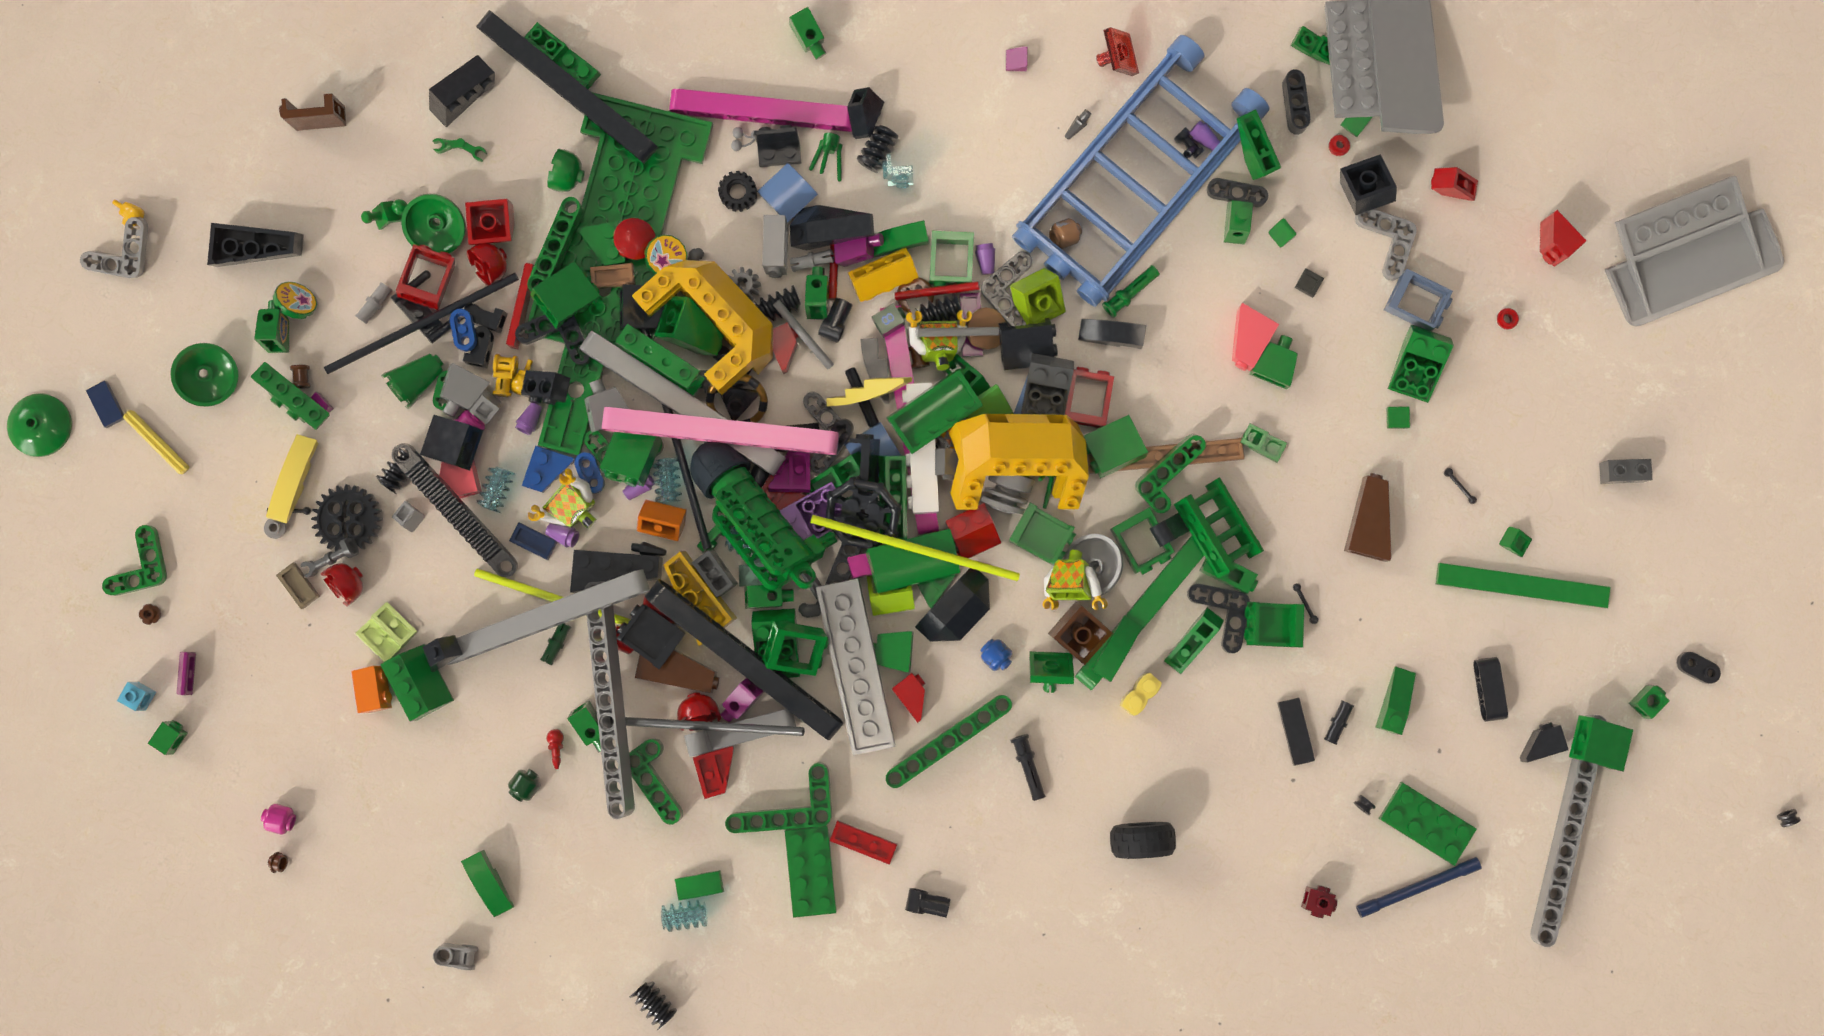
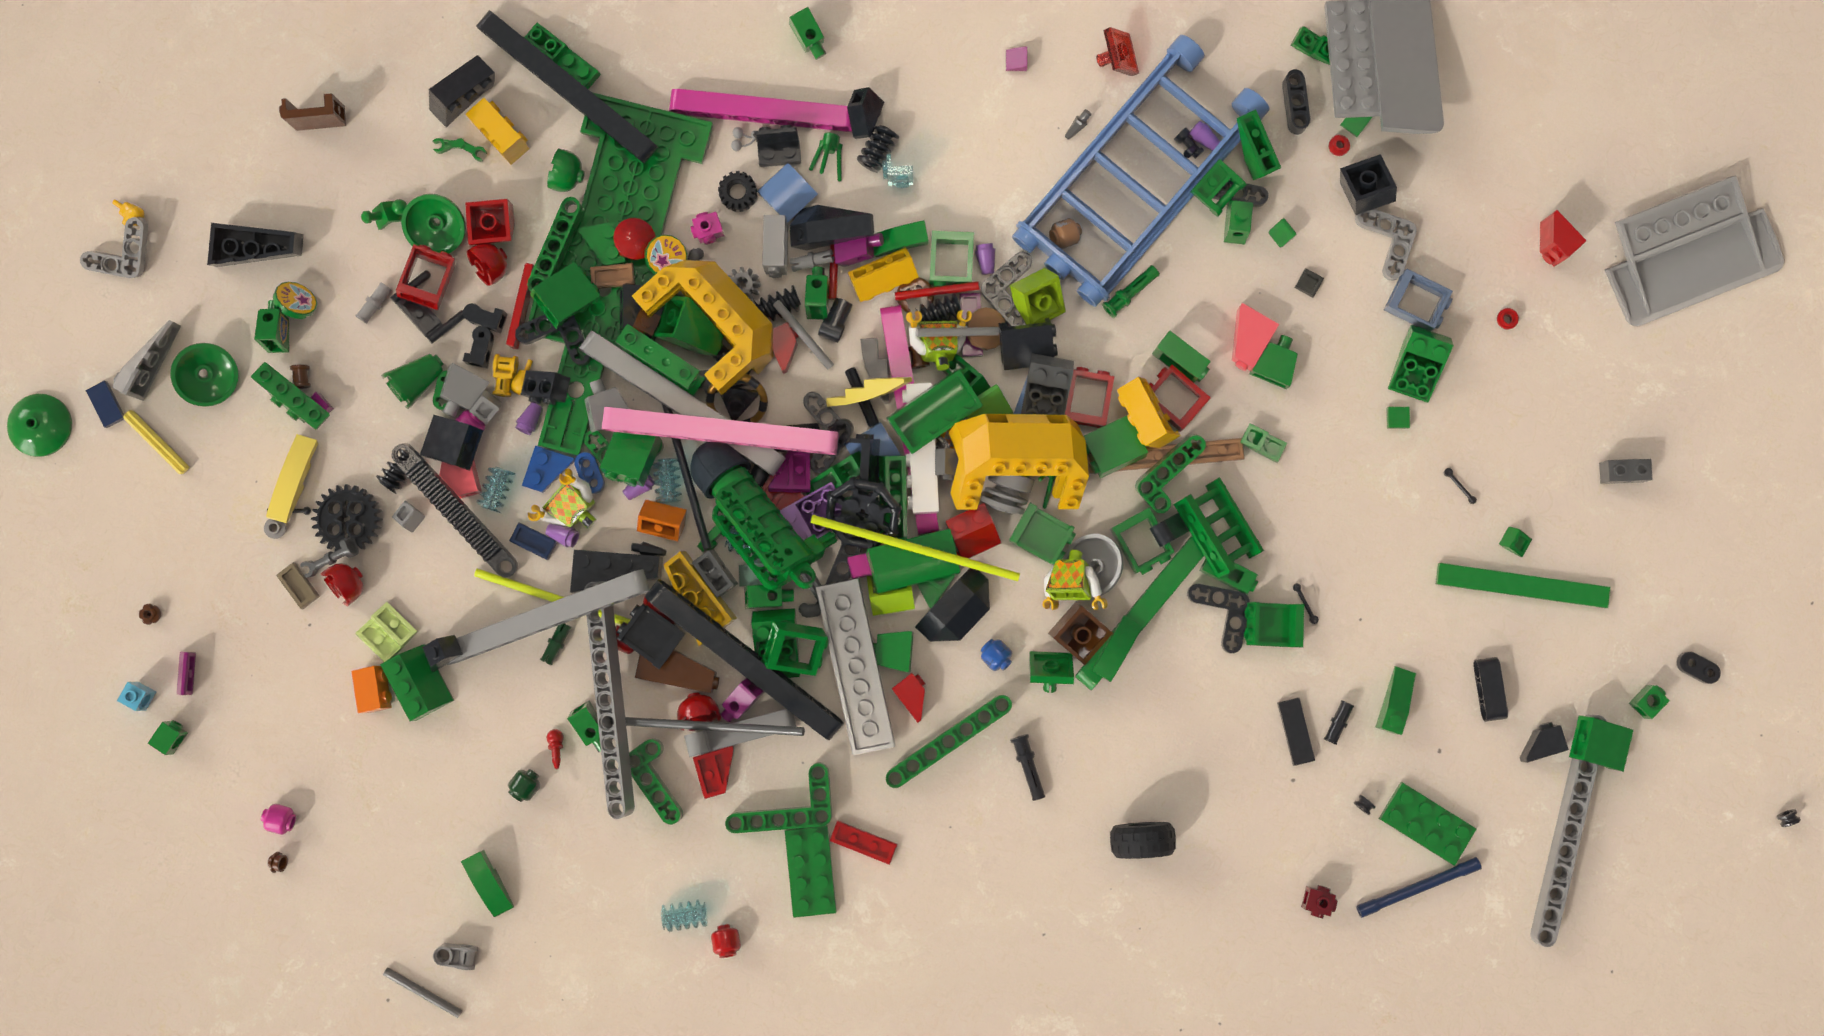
(143, 367): none -> light grey wedge
(145, 573): green beam -> none
(421, 323): black piece -> none
(422, 992): none -> dark grey bar
(463, 331): blue plate -> none
(498, 130): none -> yellow wedge
(645, 323): none -> reddish brown plate
(653, 1004): black piece -> none
(699, 885): green slope -> none
(712, 225): none -> dark pink brick
(725, 941): none -> red head
(889, 320): brick -> none
(922, 902): black piece -> none
(1112, 333): black slope -> none
(1144, 689): light yellow brick -> none
(1146, 413): none -> yellow wedge
(1181, 423): none -> red window
(1185, 358): none -> green window
(1194, 640): green slope -> none
(1213, 182): none -> green plate
(1370, 523): reddish brown slope -> none
(1454, 183): red slope -> none

